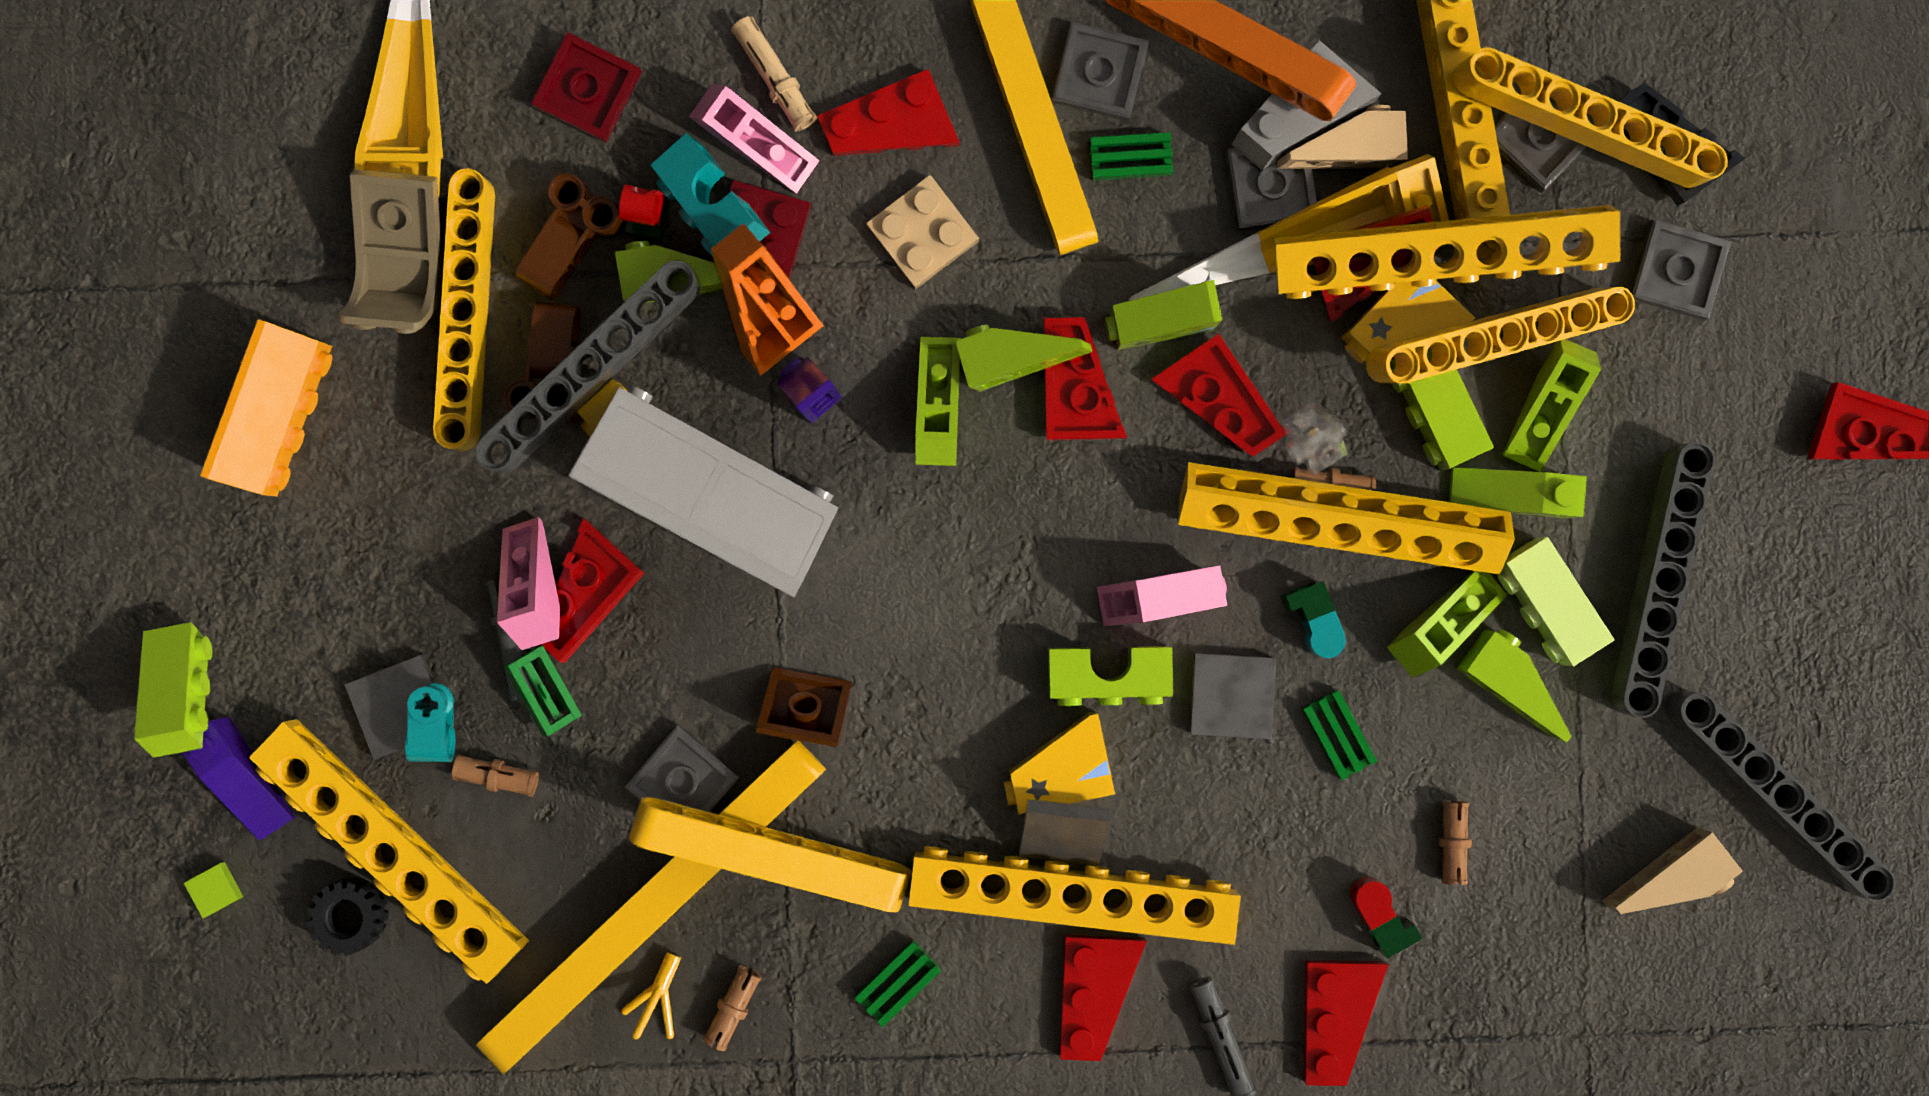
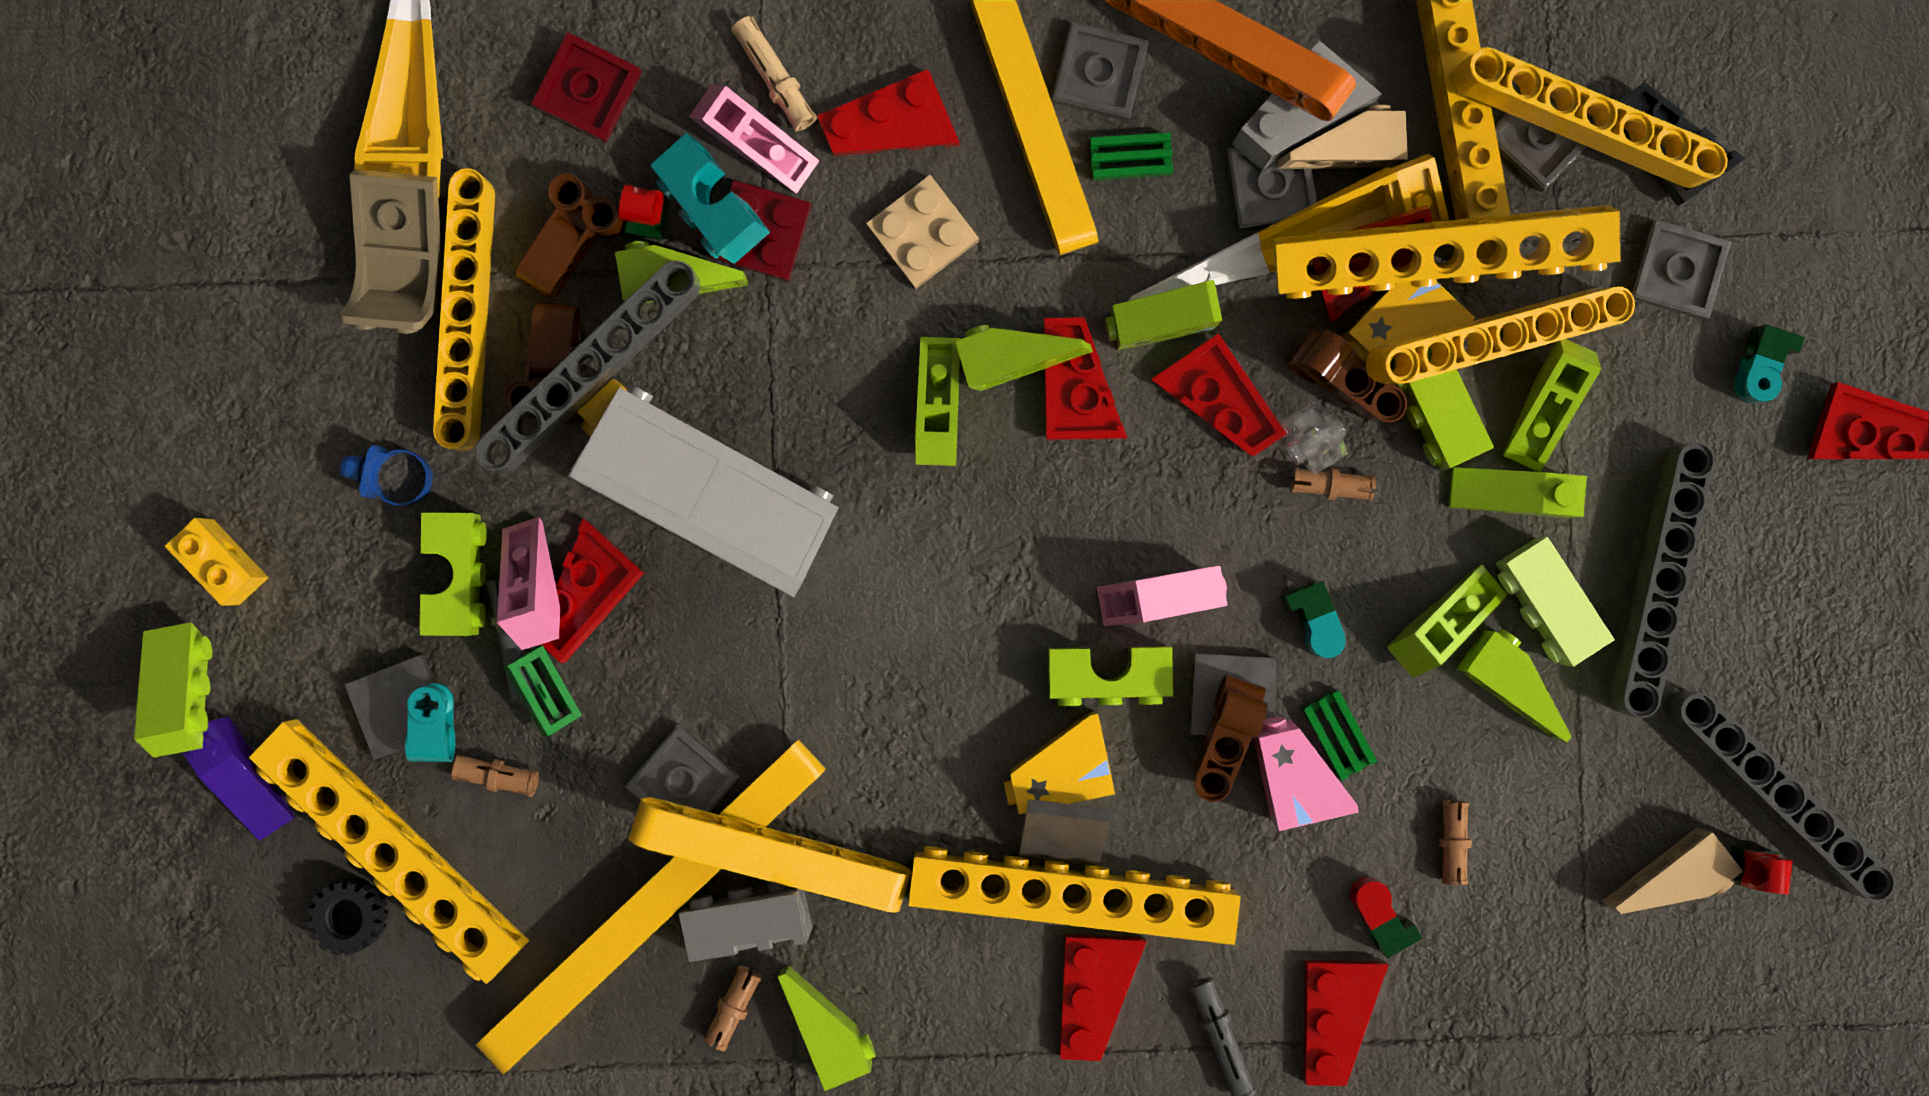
(213, 890): lime tile -> none
(216, 561): none -> yellow brick
(267, 410): light orange slope -> none
(367, 471): none -> blue piece
(459, 607): none -> lime arch
(657, 990): yellow plant -> none
(744, 921): none -> light grey wedge
(762, 301): orange wedge -> none
(804, 707): reddish brown slope -> none
(808, 388): dark purple slope -> none
(829, 1034): none -> lime slope
(872, 1007): green tile -> none
(1237, 715): none -> reddish brown piece
(1296, 778): none -> bright pink slope
(1327, 360): none -> reddish brown piece
(1345, 518): yellow brick -> none
(1762, 870): none -> red leg
(1763, 361): none -> leg

